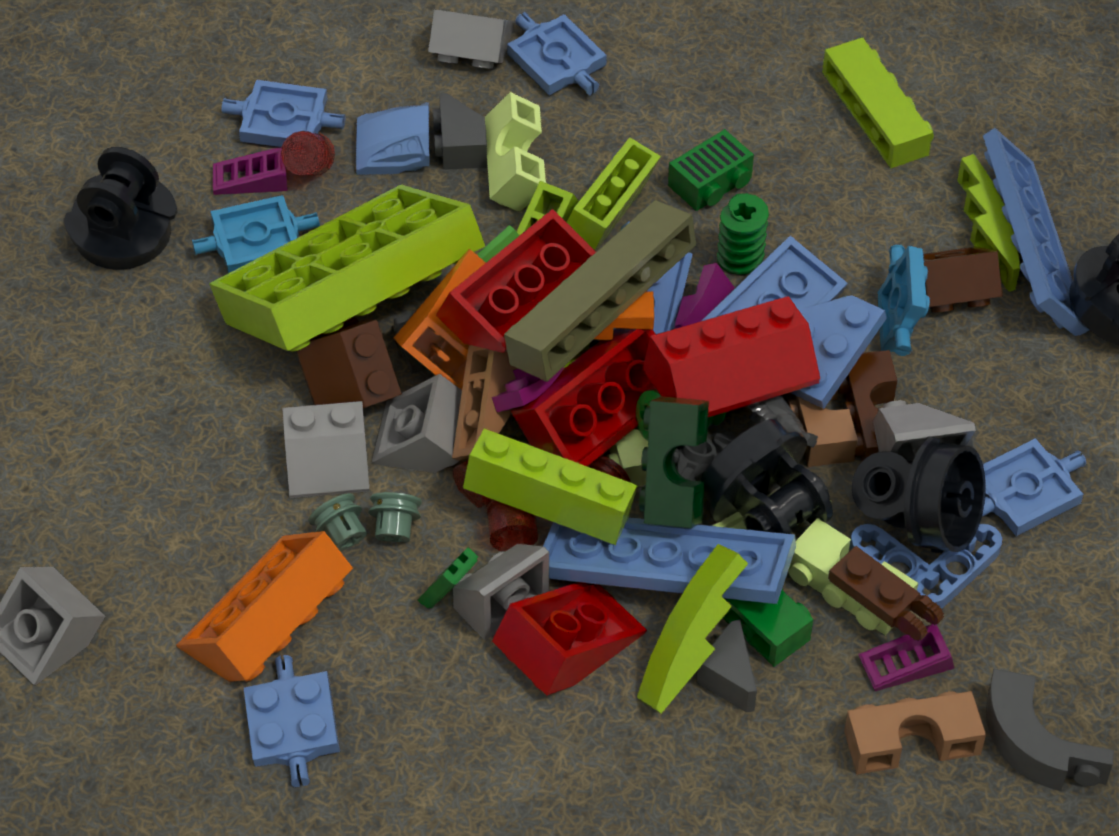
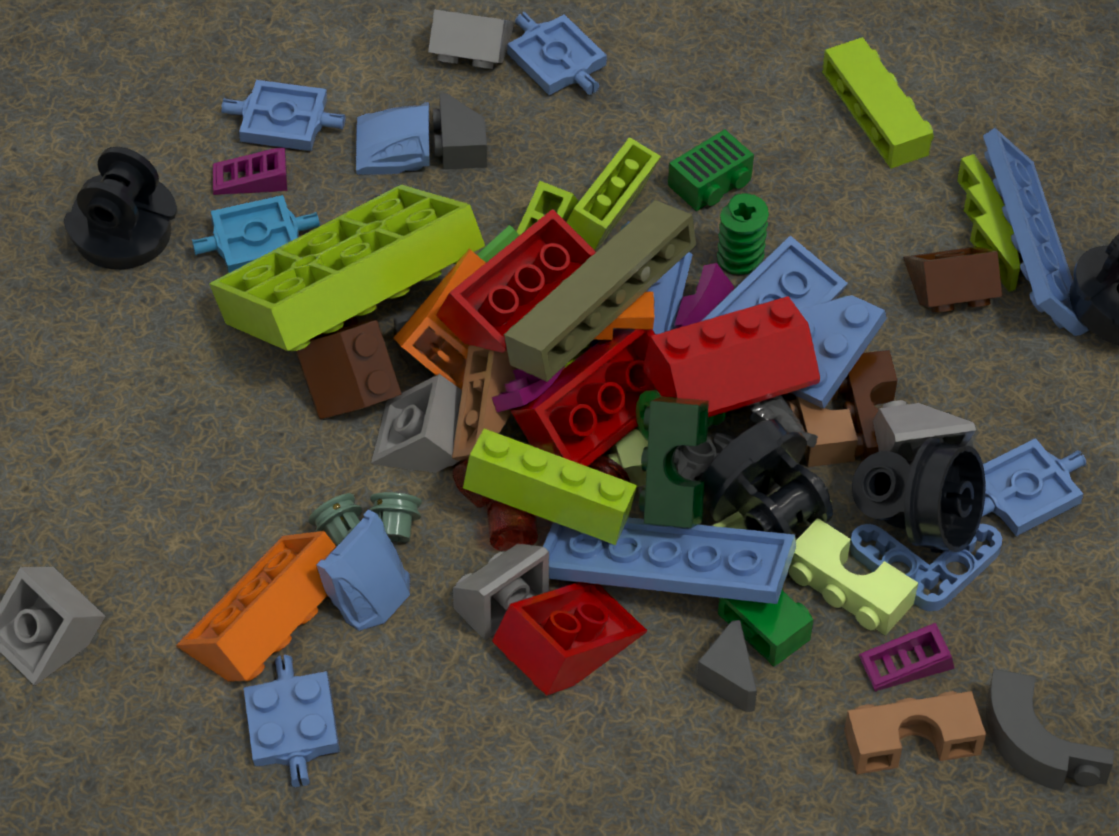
(307, 153): clear red piece -> none
(325, 449): light grey slope -> none
(365, 575): none -> medium blue slope
(448, 578): green tile -> none
(511, 169): yellowish green arch -> none
(682, 641): lime slope -> none
(884, 593): reddish brown hinge -> none
(903, 298): dark azure plate -> none

